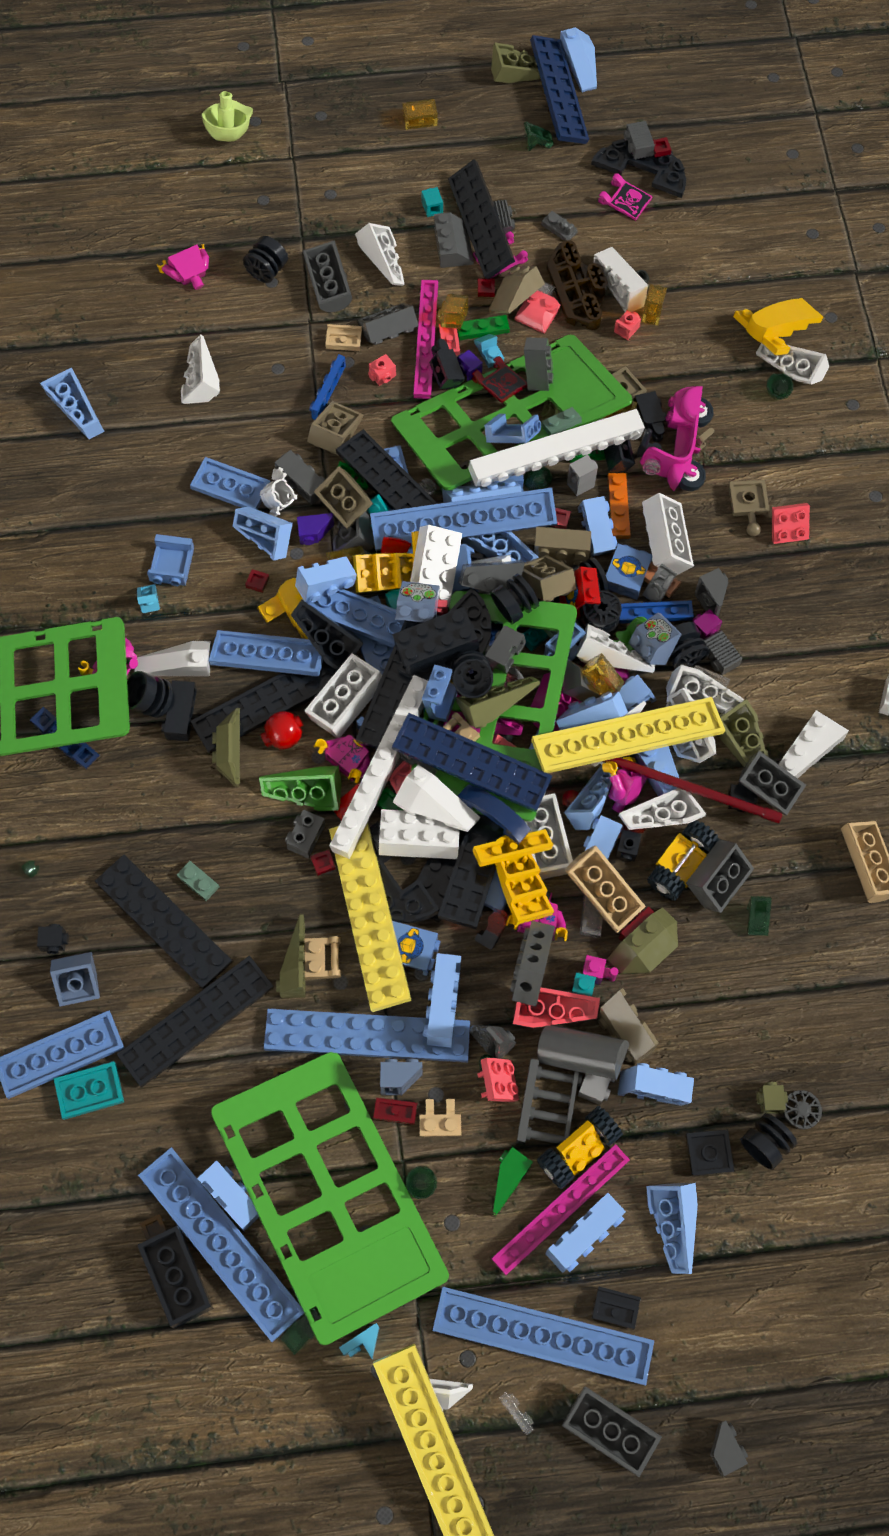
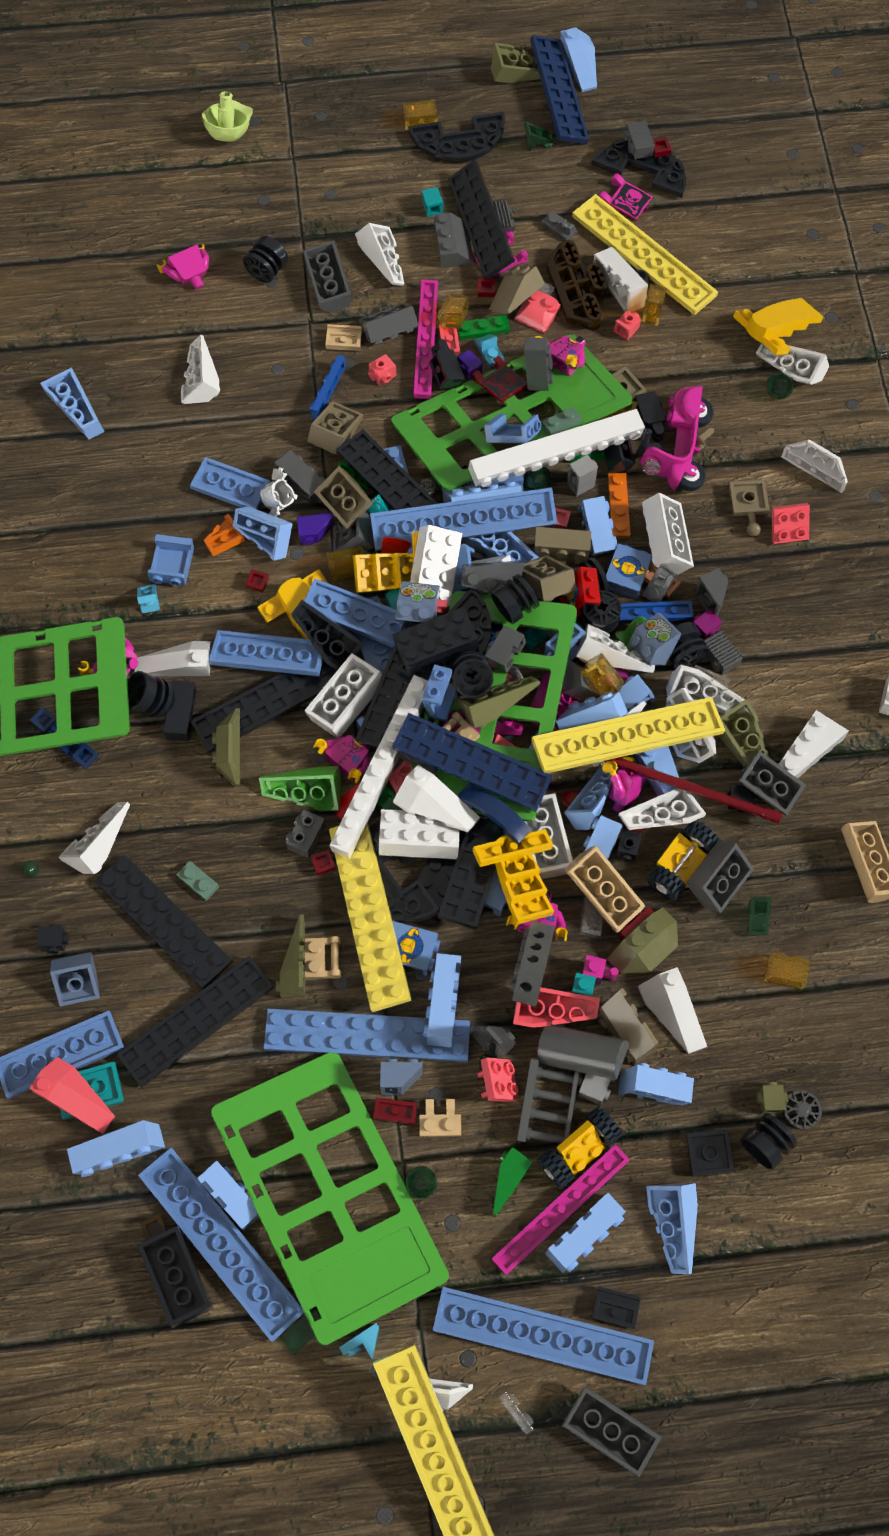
(70, 1092): none -> coral wedge
(95, 846): none -> white wedge
(115, 1148): none -> light blue wedge
(223, 537): none -> orange wing
(282, 730): red brick -> none
(324, 579): light blue wedge -> none
(460, 145): none -> black plate
(494, 930): leg -> none
(567, 354): none -> dark pink torso
(645, 254): none -> light yellow plate
(671, 1004): none -> white wedge
(725, 1450): dark grey slope -> none
(787, 970): none -> clear yellow brick
(817, 462): none -> white wedge

